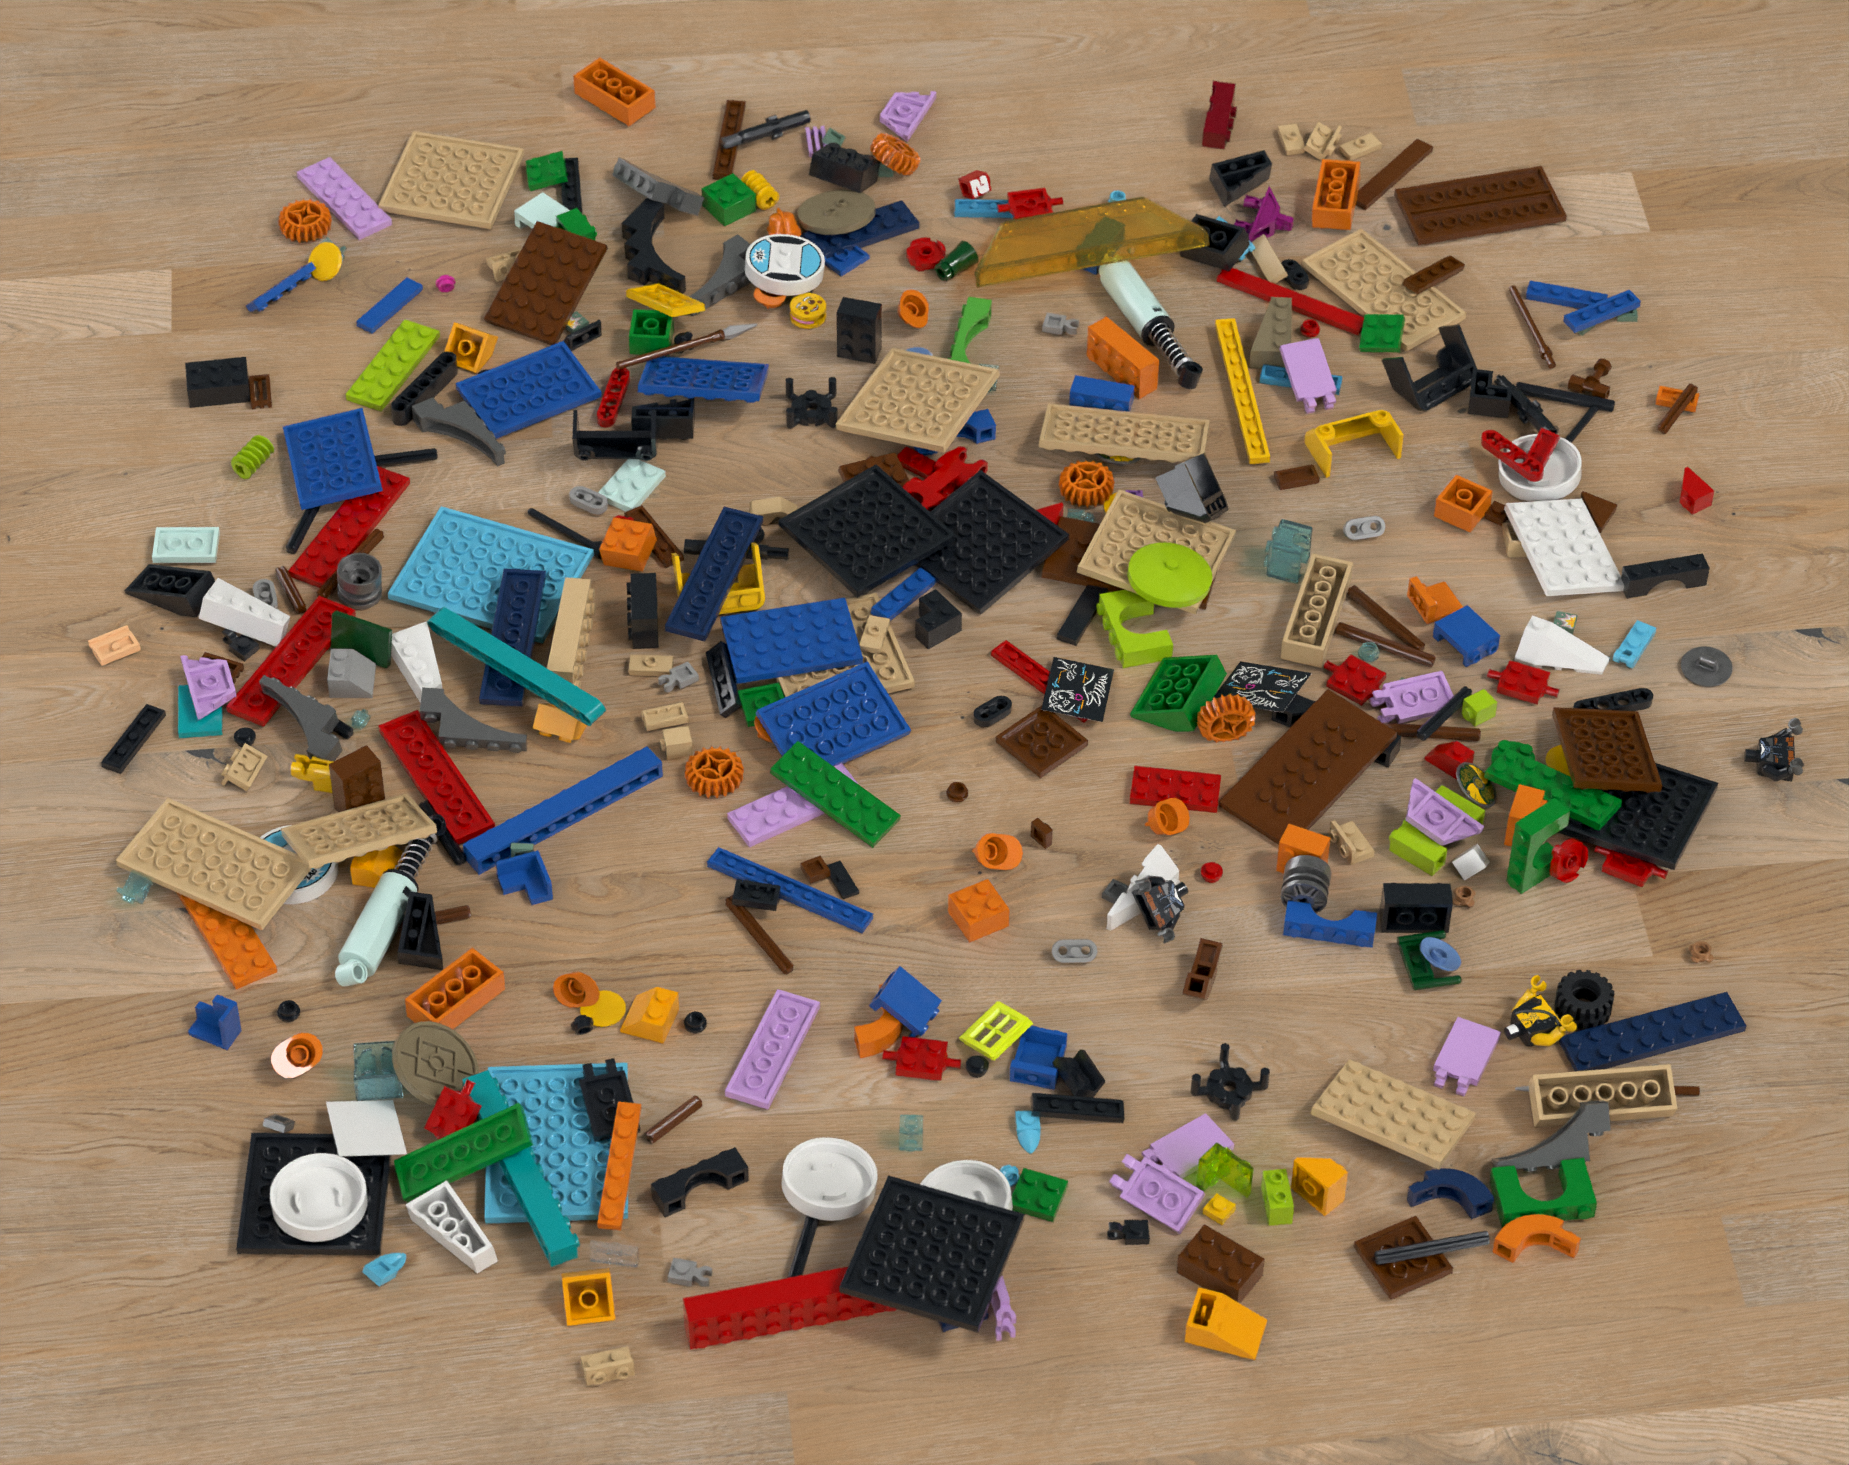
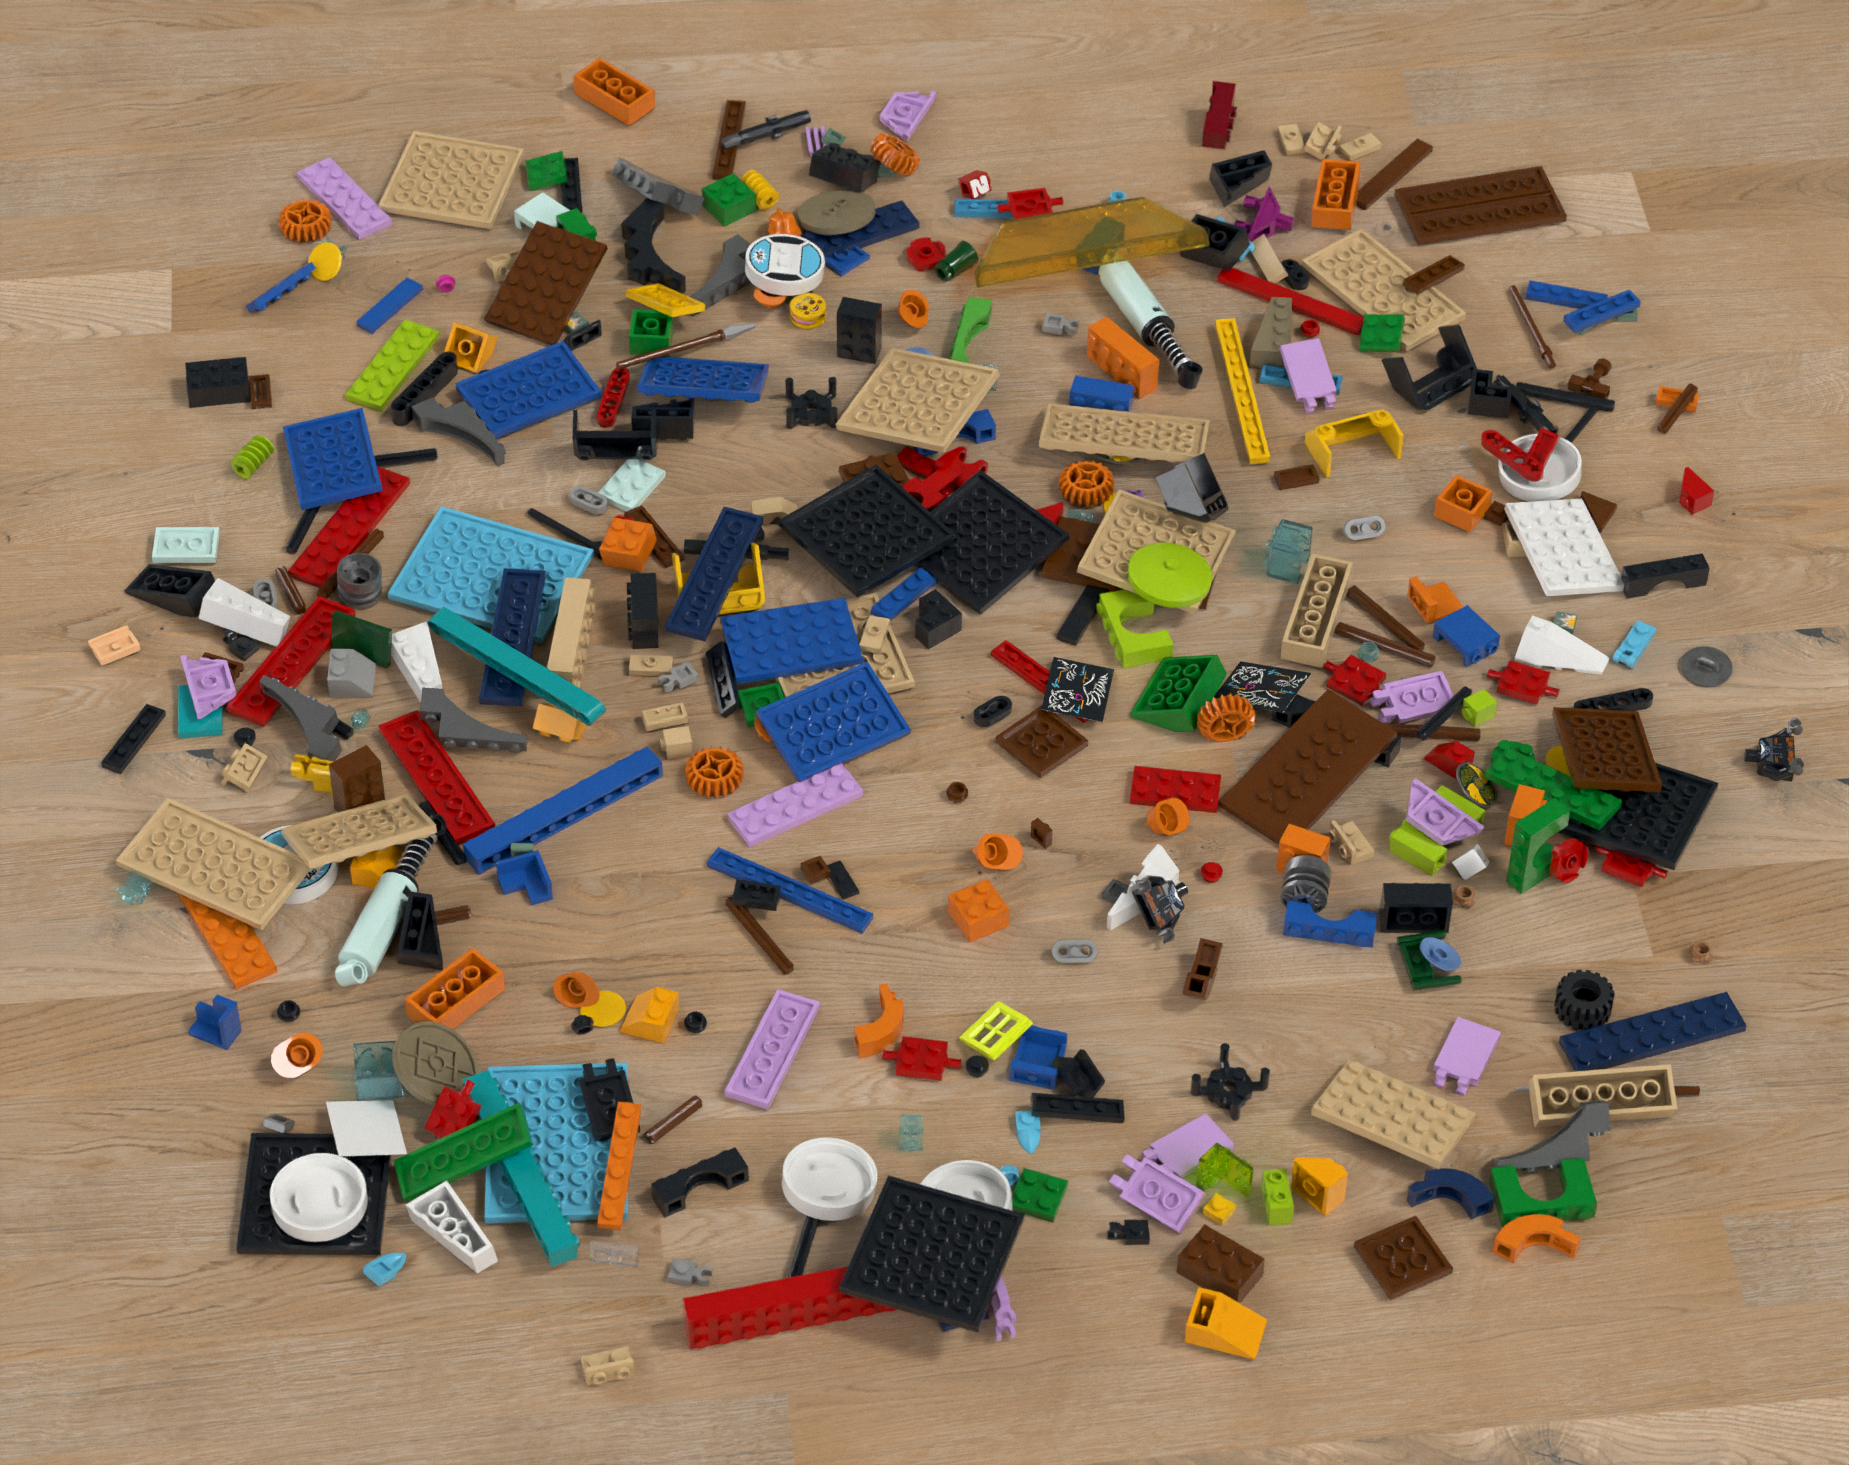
(588, 1296): light orange slope -> none
(681, 337): black plate -> none
(835, 794): green plate -> none
(907, 1001): blue panel -> none
(1431, 1247): black axle -> none
(1535, 1020): torso -> none

